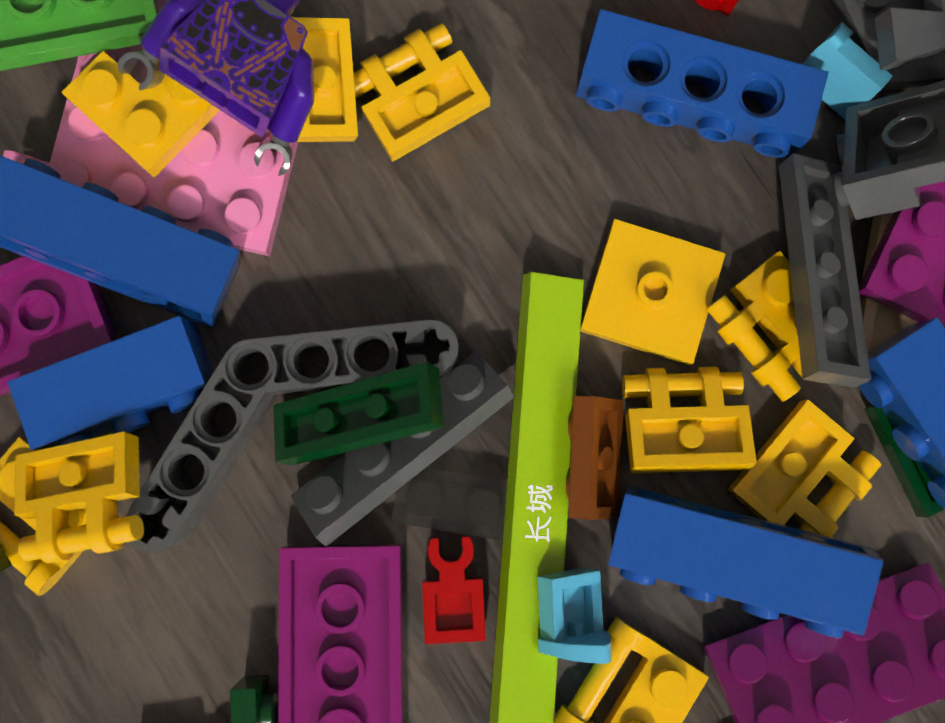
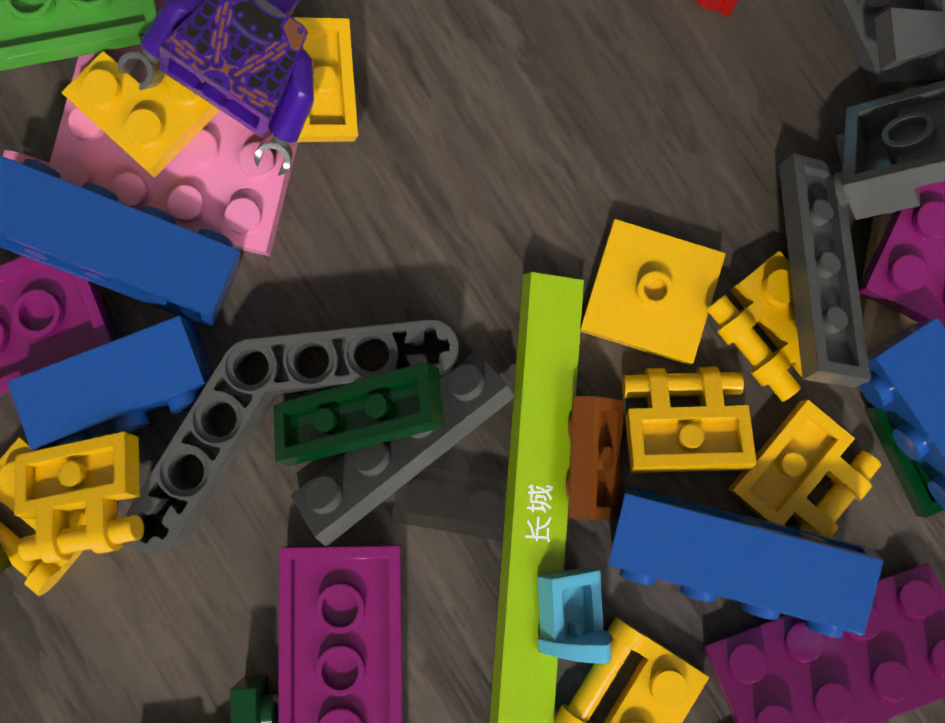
(426, 103): yellow plate -> none
(453, 602): red plate -> none
(785, 89): blue brick -> none
(852, 72): medium azure tile -> none

